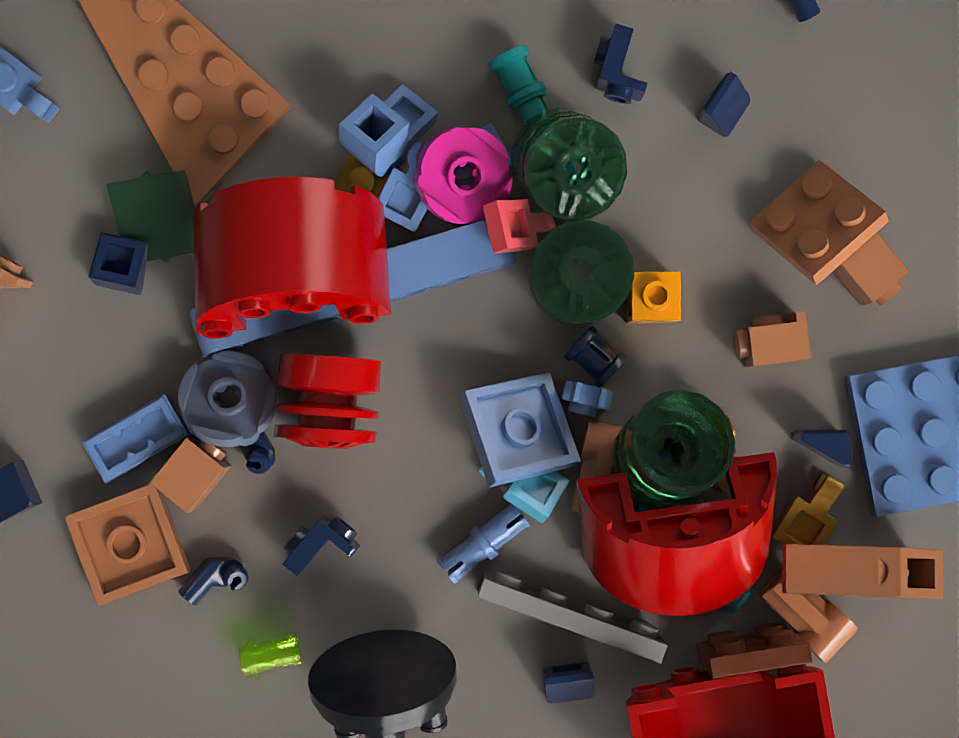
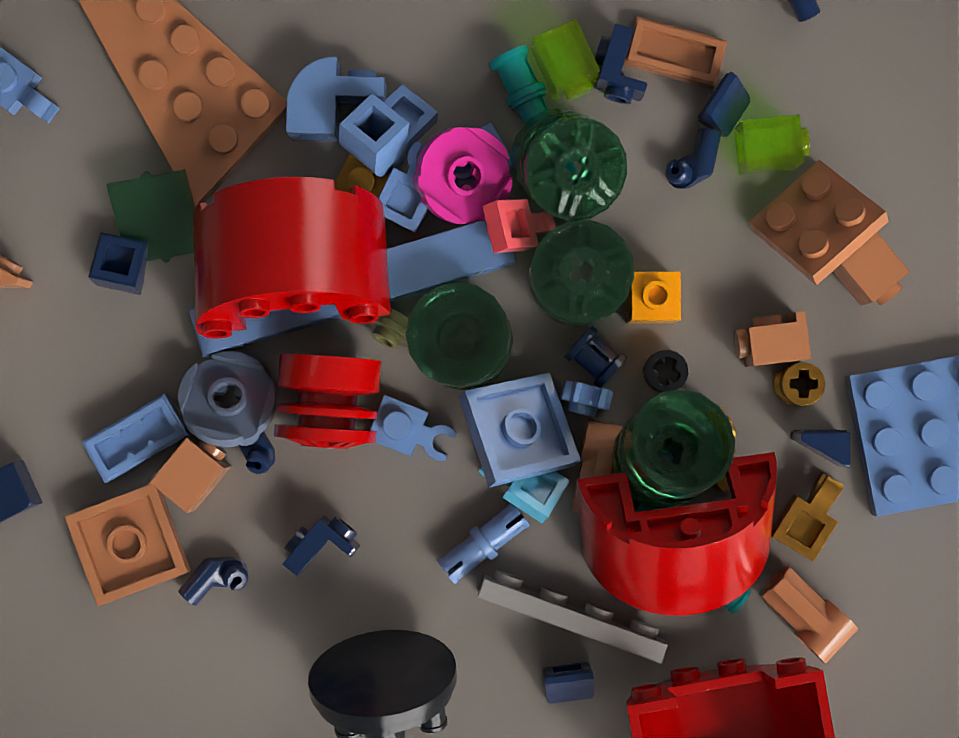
(269, 655): clear neon green pin -> none
(317, 98): none -> medium blue brick
(390, 330): none -> olive plate
(402, 427): none -> medium blue plate
(440, 317): none -> clear green wheel
(565, 61): none -> clear neon green brick
(675, 53): none -> nougat tile
(679, 366): none -> black bush
(697, 165): none -> dark blue arm
(765, 650): copper plate -> none
(771, 144): none -> clear neon green brick
(805, 371): none -> pearl gold bush
(862, 571): nougat slope -> none

